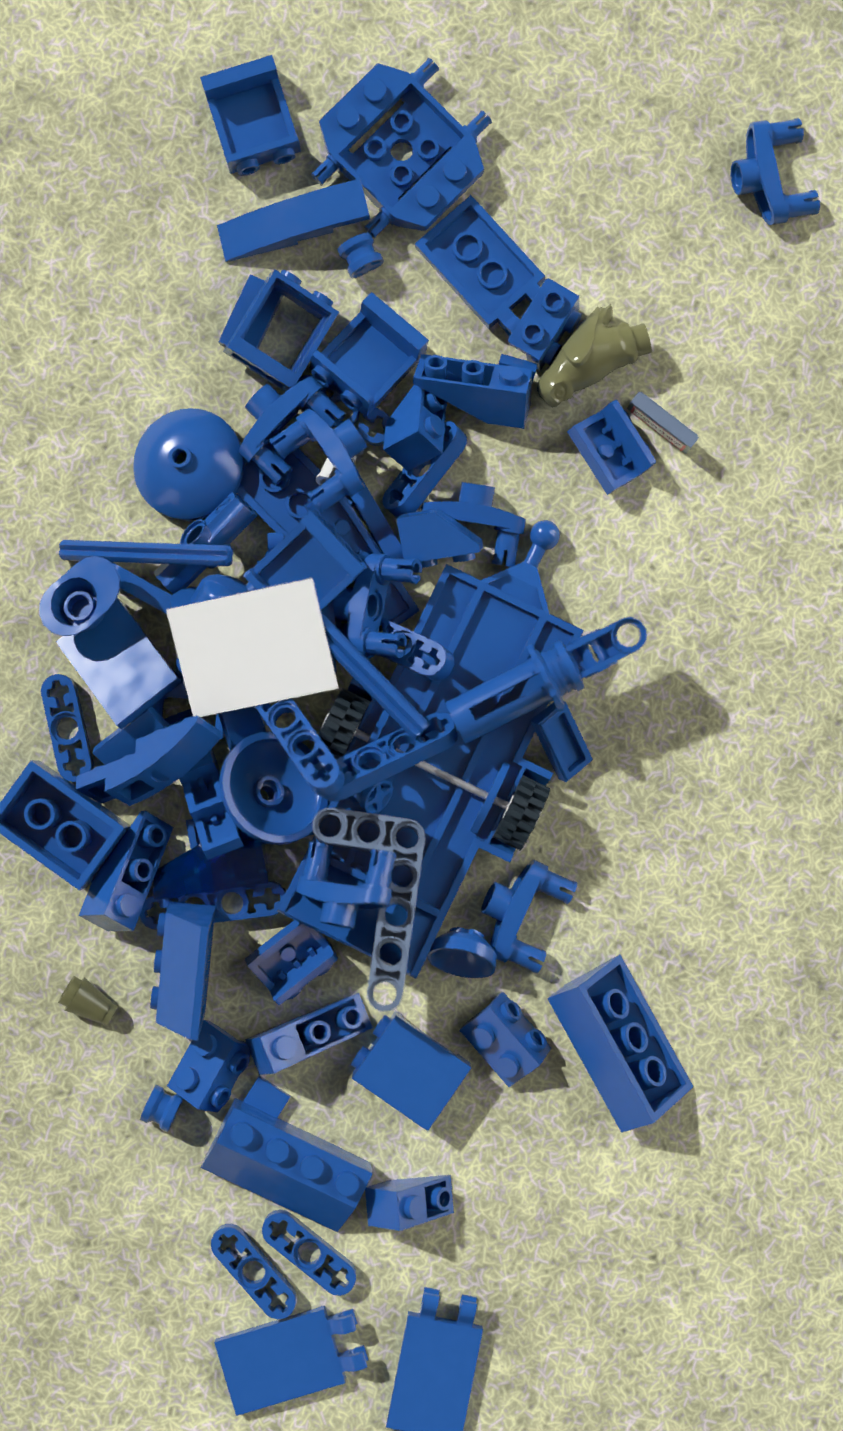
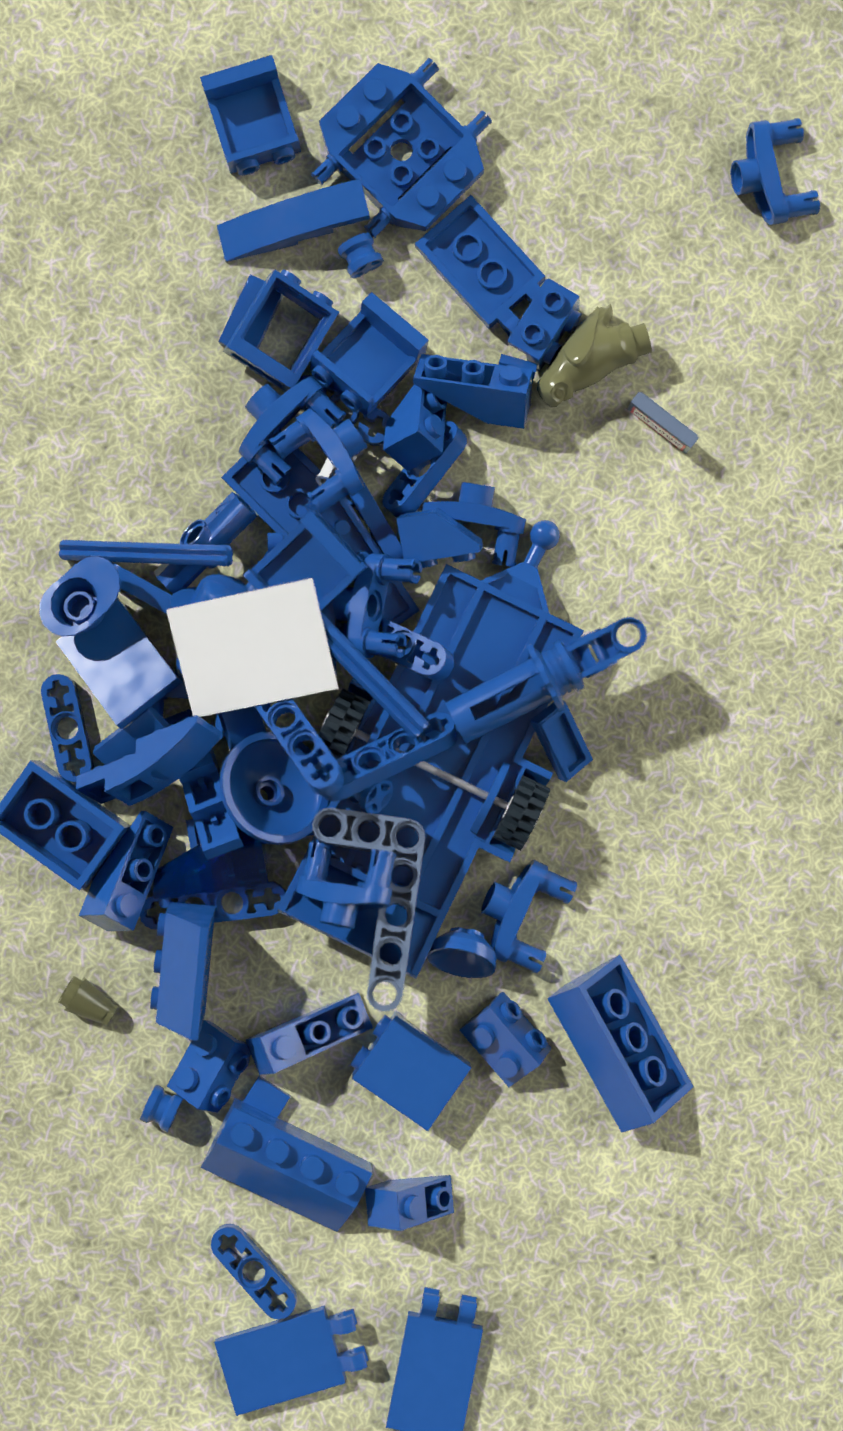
(203, 479): blue dish -> none
(291, 960): blue bracket -> none
(309, 1268): blue beam -> none
(612, 447): blue bracket -> none

